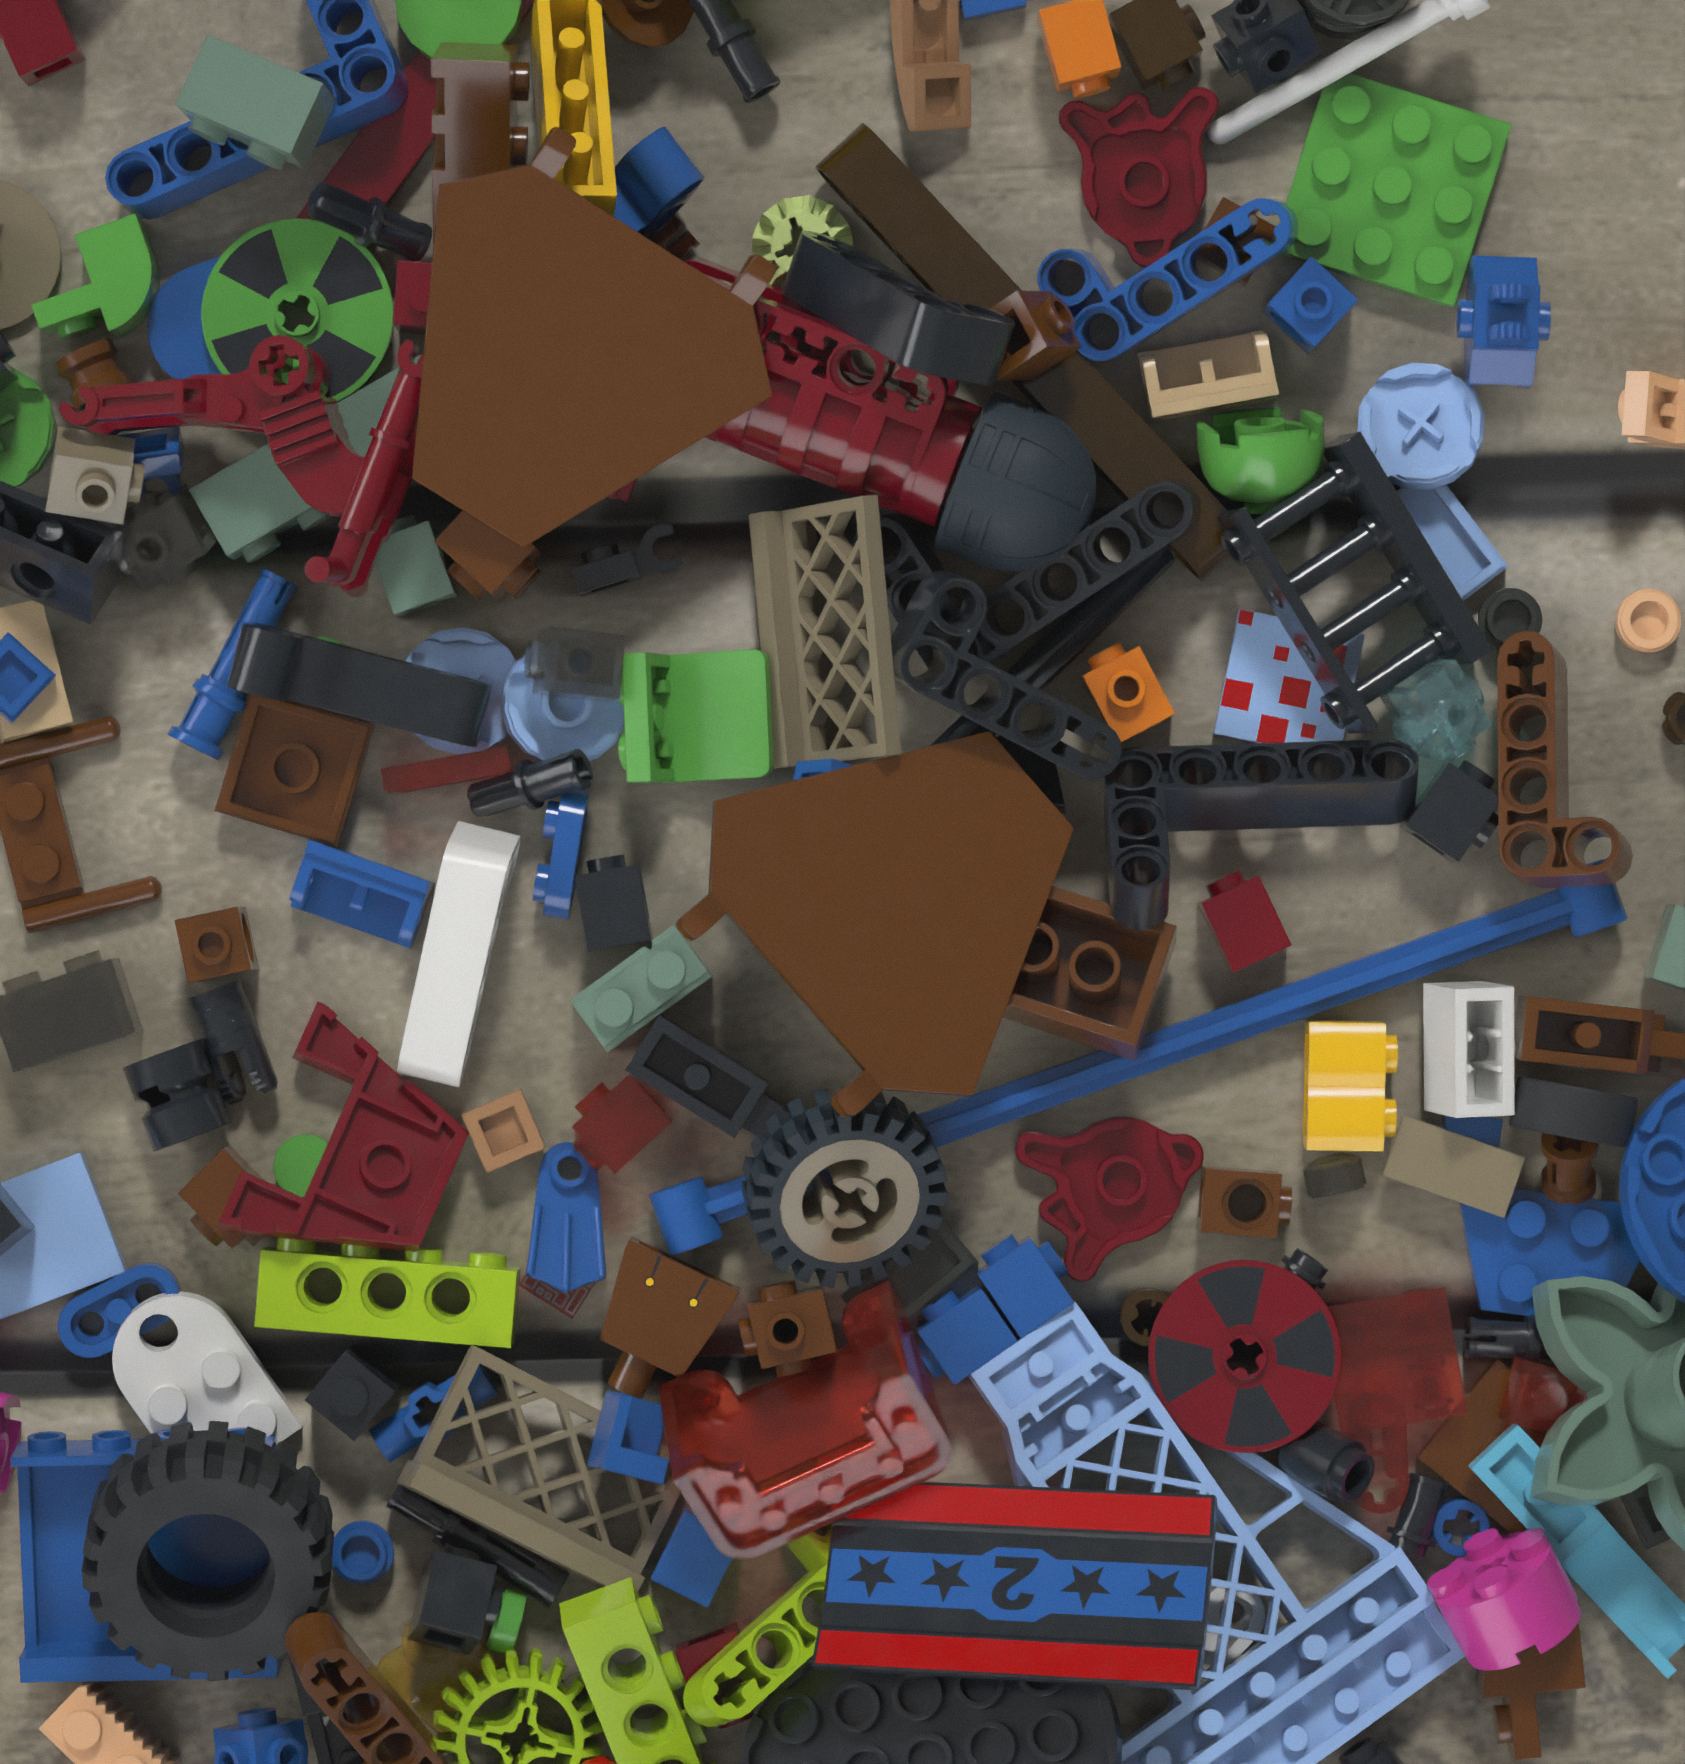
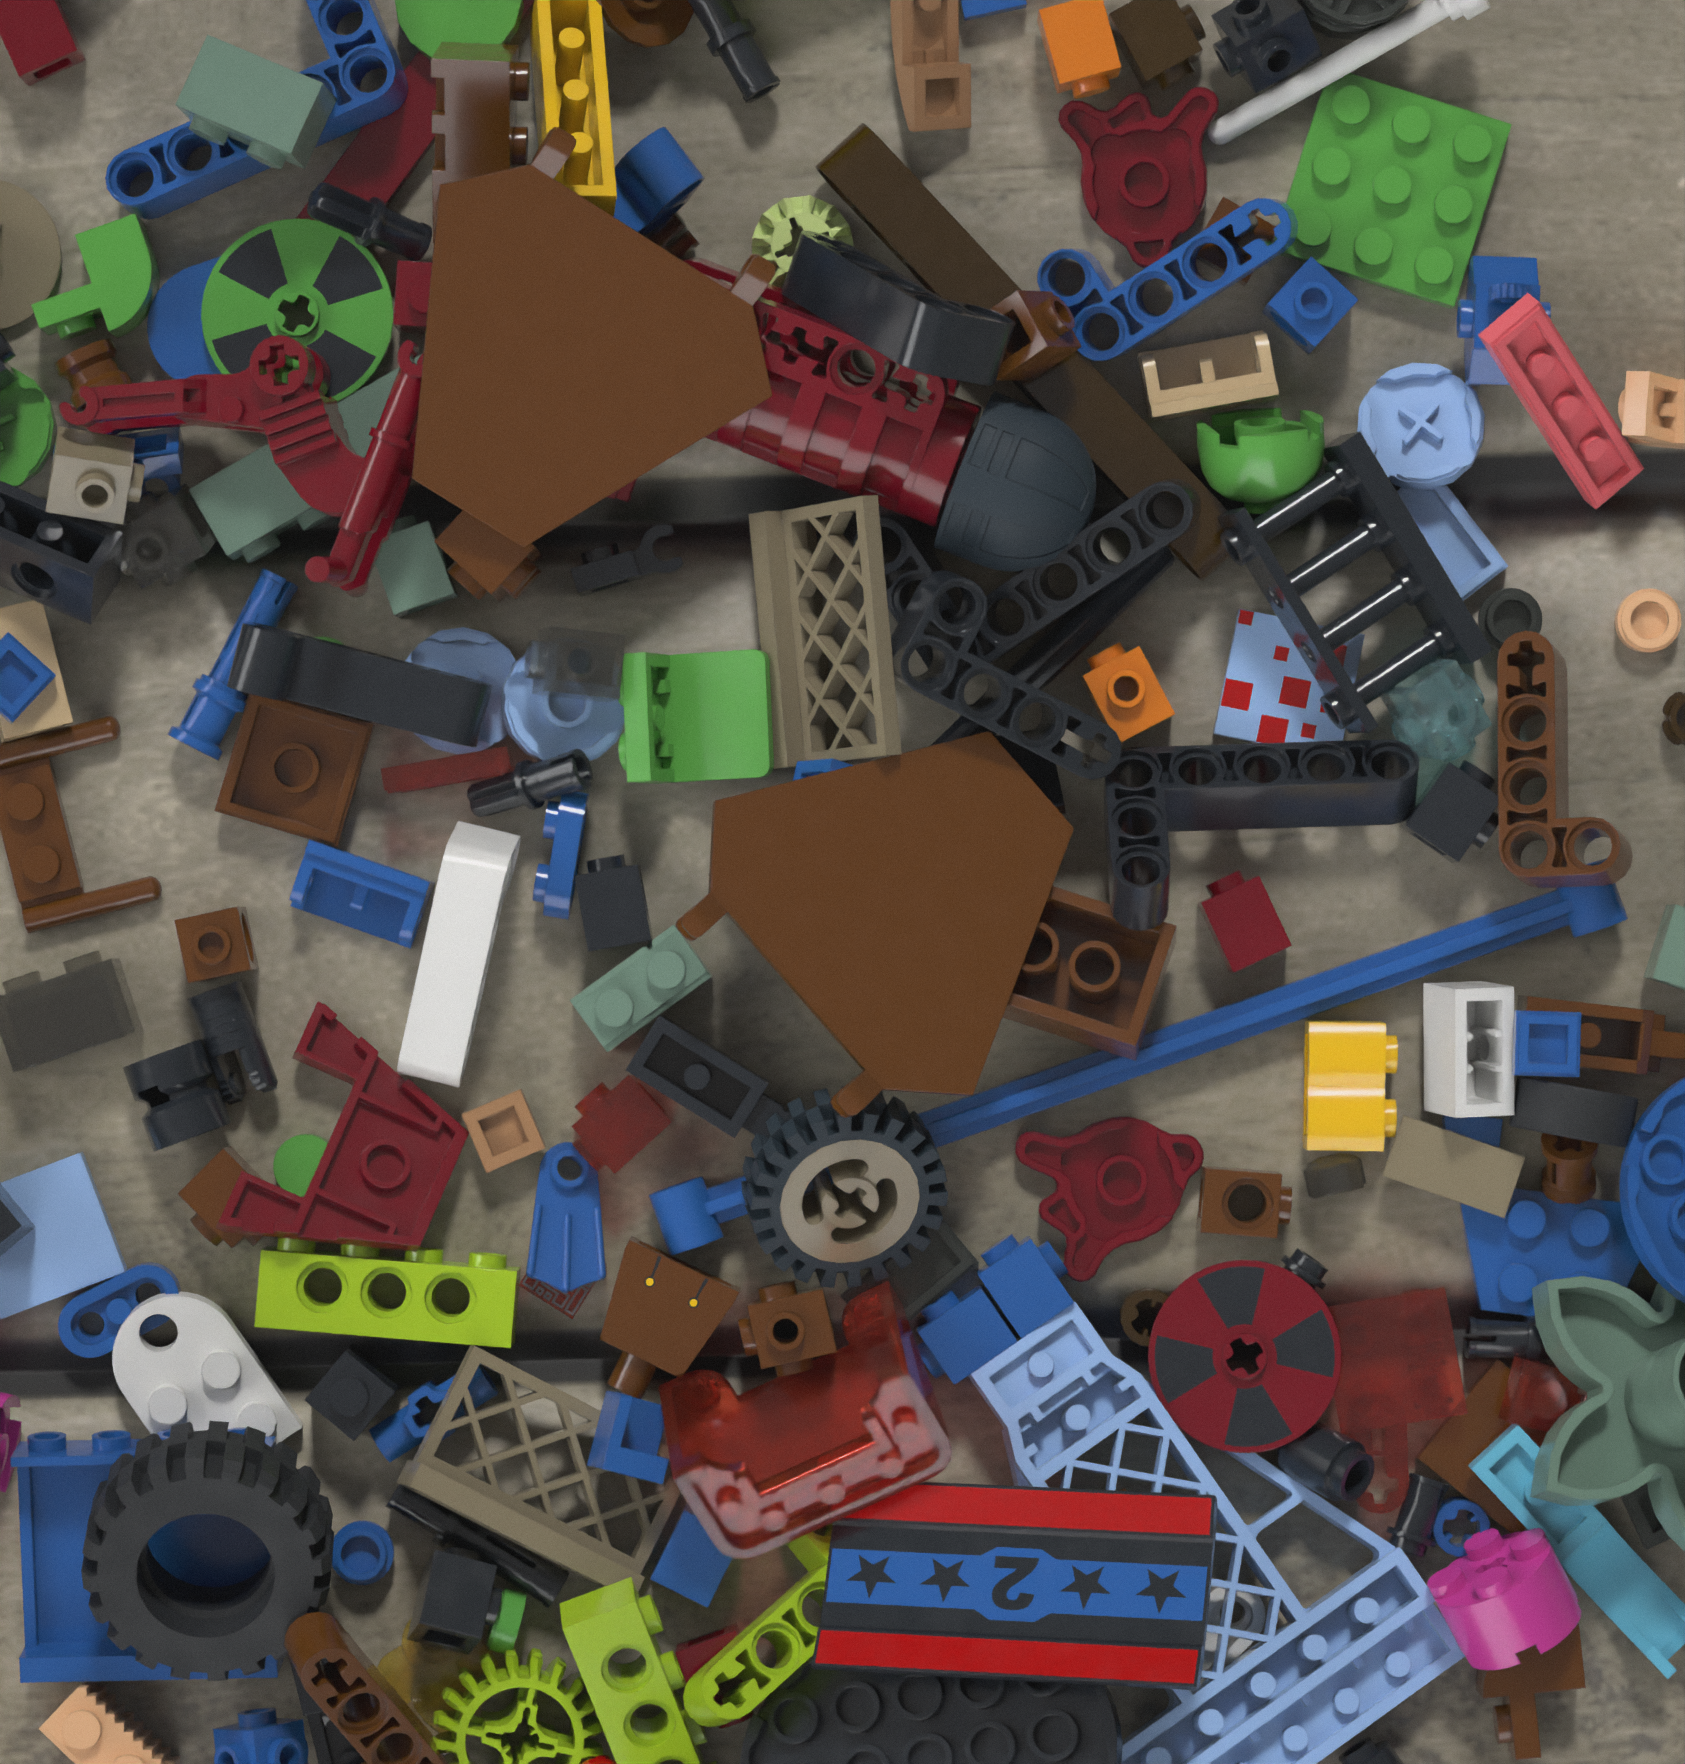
(1546, 1043): none -> blue tile
(1561, 400): none -> coral tile

